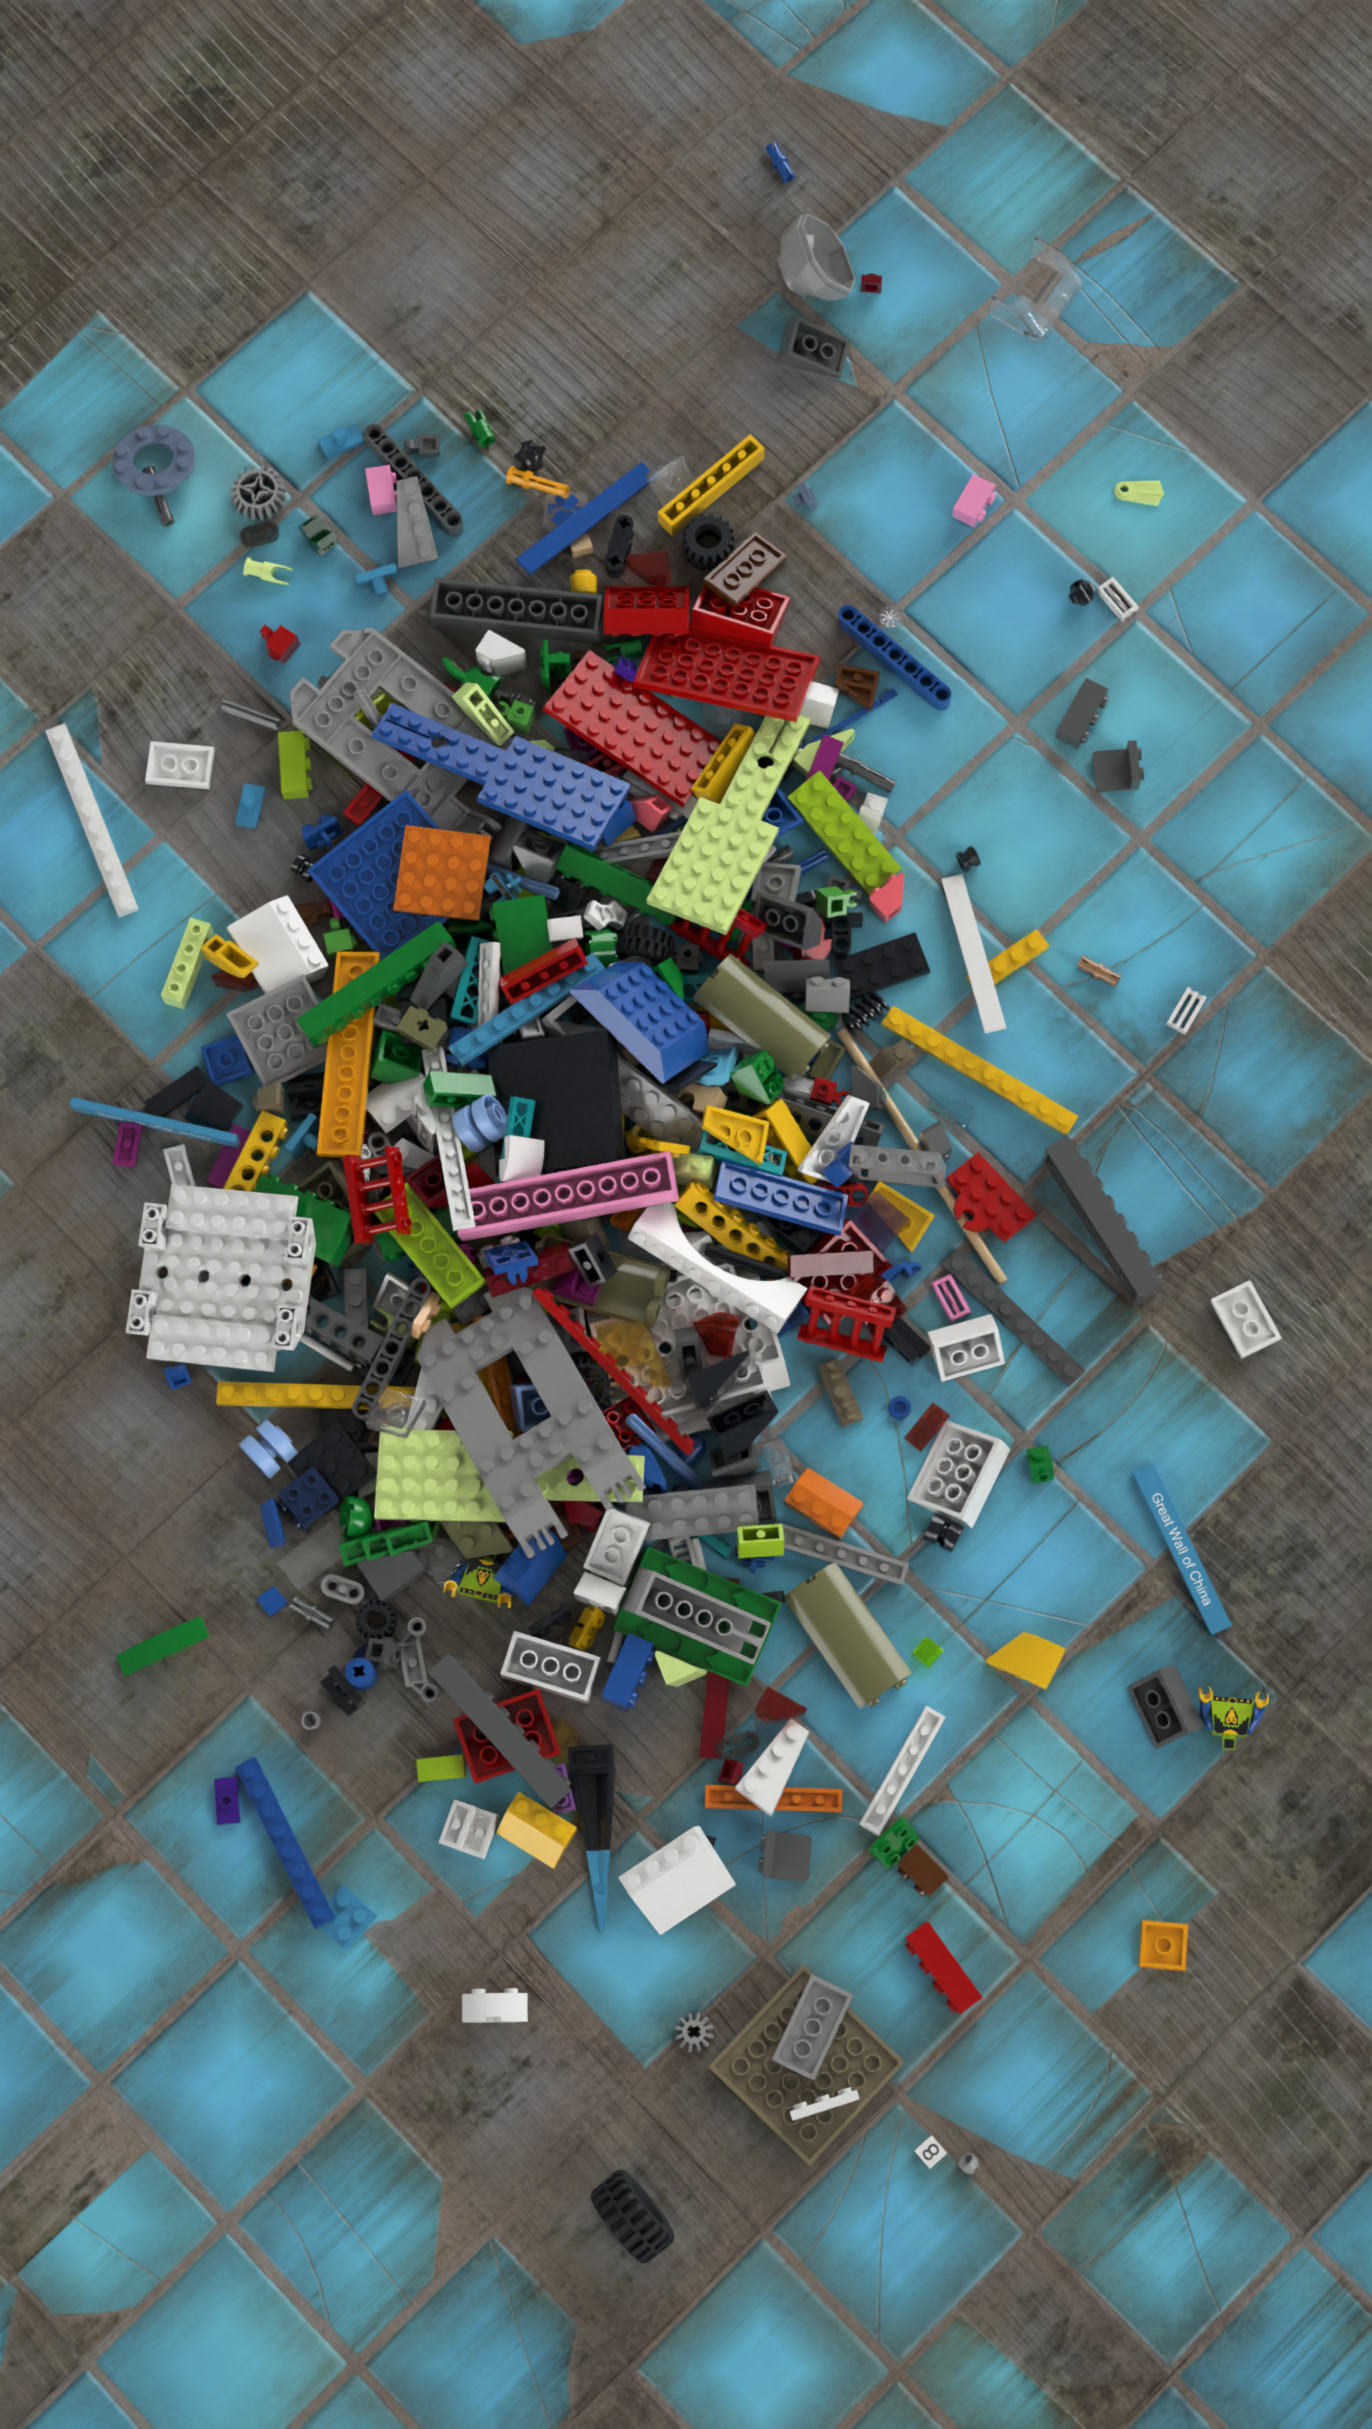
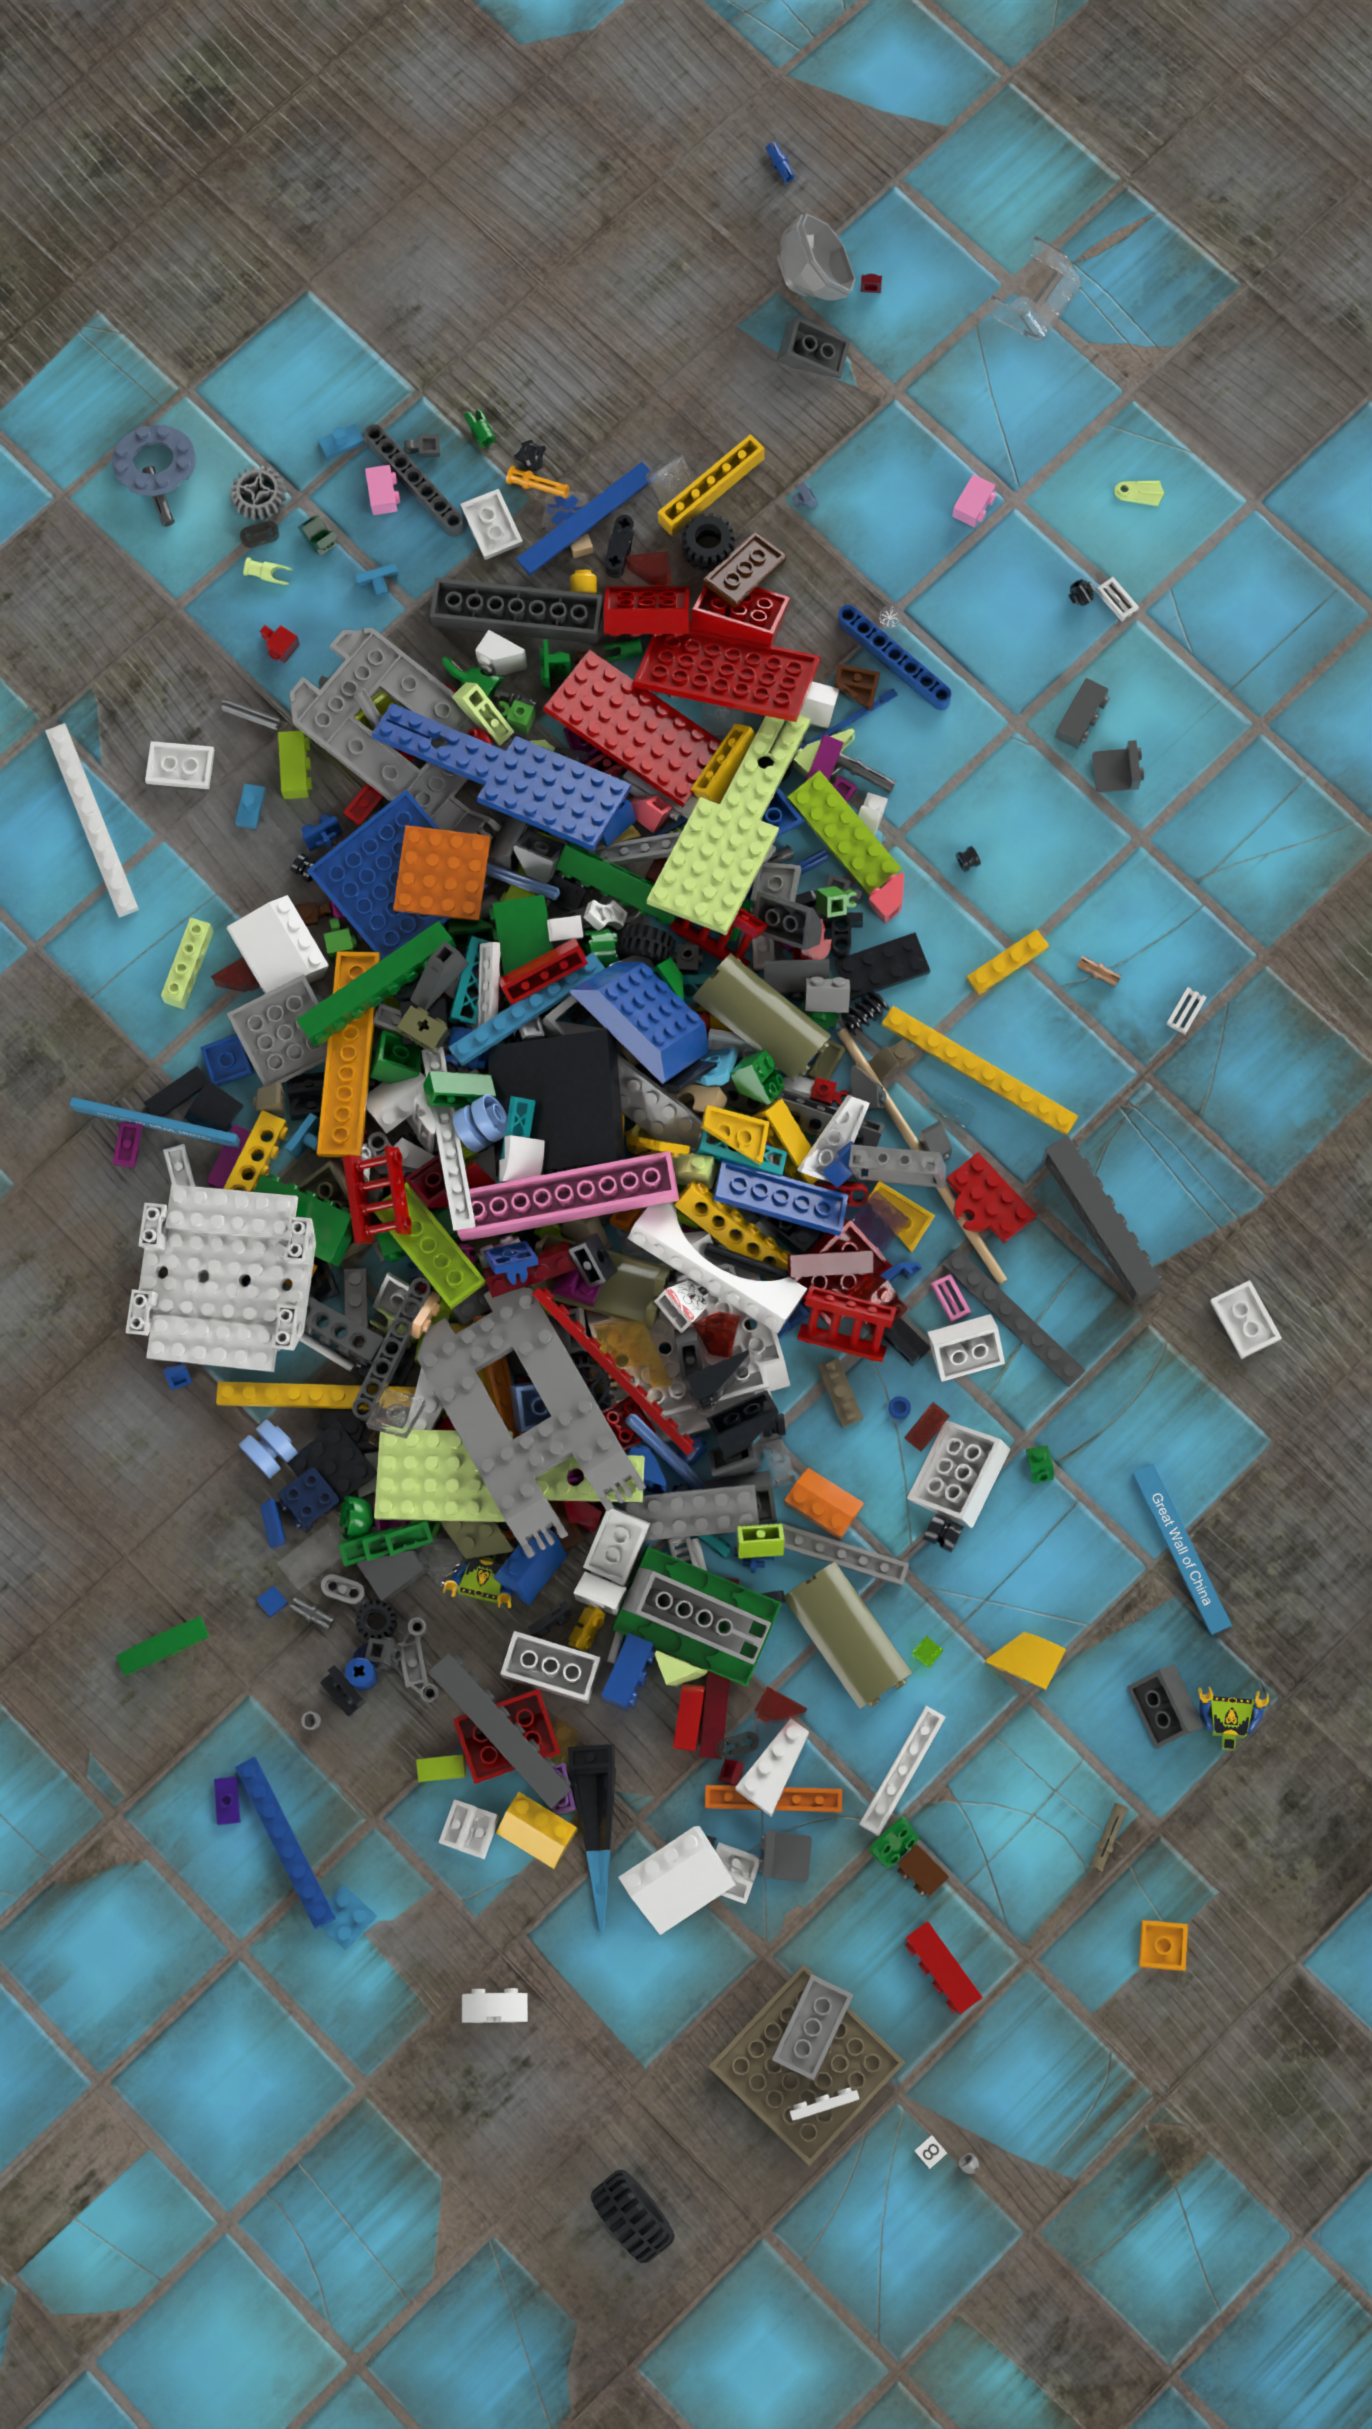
(228, 957): yellow slope -> none
(413, 527): light grey wing -> none
(480, 734): none -> red arm
(491, 524): none -> white plate
(498, 882): dark azure hips -> none
(625, 668): dark purple plate -> none
(683, 1303): none -> white torso
(689, 1717): none -> red beam
(694, 2023): light grey gear -> none
(742, 1868): none -> white slope
(776, 1426): none -> black wheel
(973, 953): white tile -> none
(1099, 1861): none -> dark tan pin

